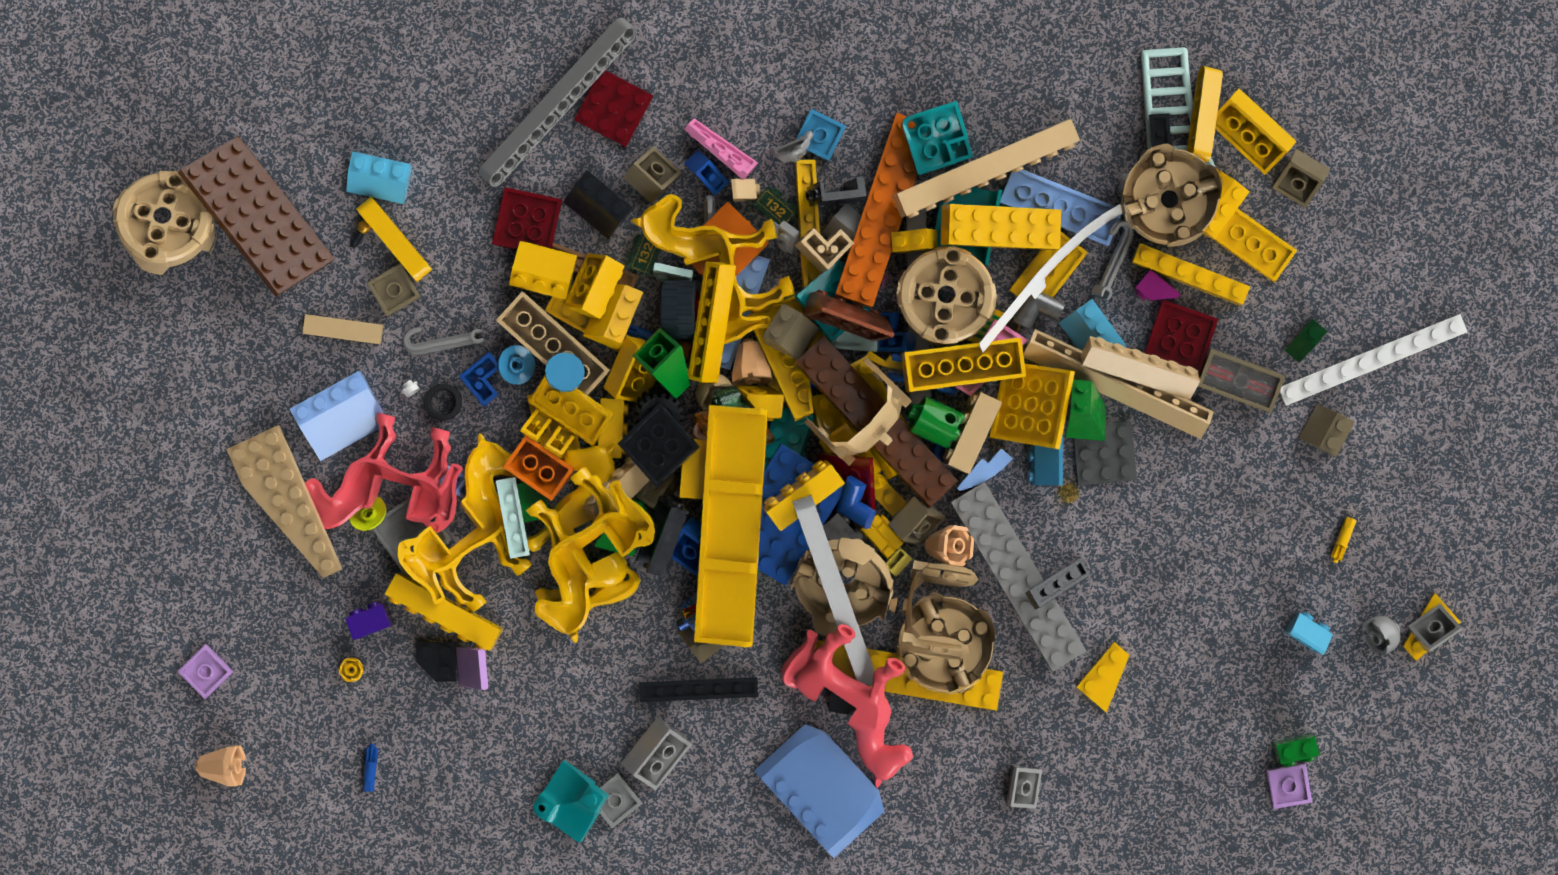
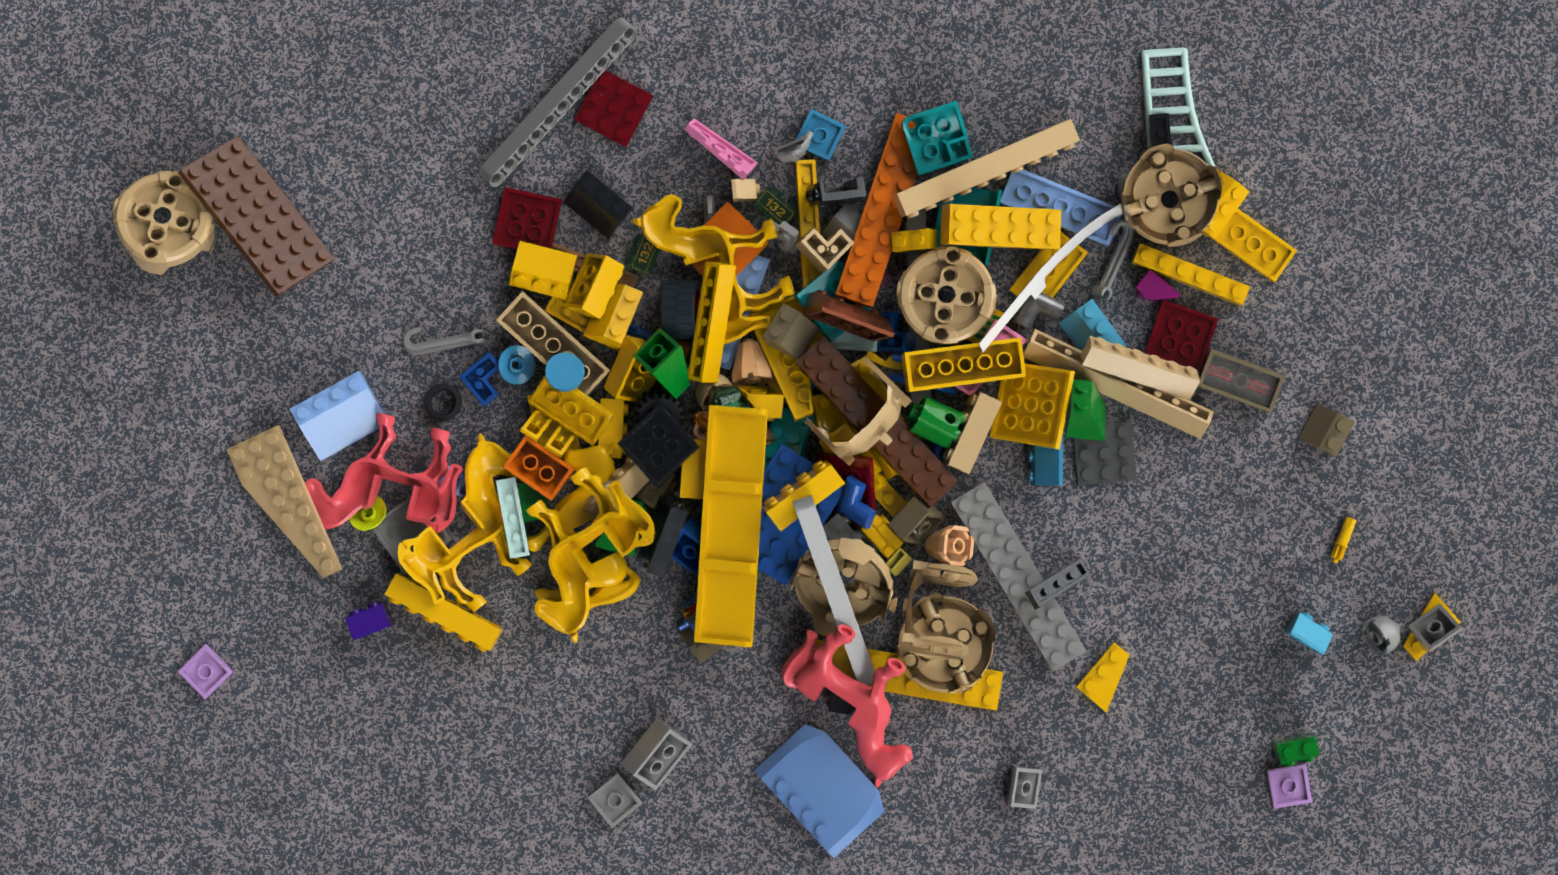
(223, 766): light nougat cone -> none
(343, 329): tan tile -> none
(346, 674): yellow plate -> none
(362, 228): piece -> none
(370, 761): blue piece -> none
(378, 177): medium azure slope -> none
(394, 239): yellow beam -> none
(394, 290): dark tan plate -> none
(410, 388): white plate -> none
(437, 660): black plate -> none
(472, 667): lavender tile -> none
(571, 801): teal slope -> none
(652, 174): dark tan slope -> none
(666, 272): light aqua plate -> none
(698, 689): black plate -> none
(706, 172): blue slope -> none
(984, 470): light blue slope -> none
(1069, 493): clear yellow tile -> none
(1204, 112): yellow beam -> none
(1253, 132): yellow slope -> none
(1301, 178): dark tan slope -> none
(1305, 340): dark green slope -> none
(1372, 359): white plate -> none

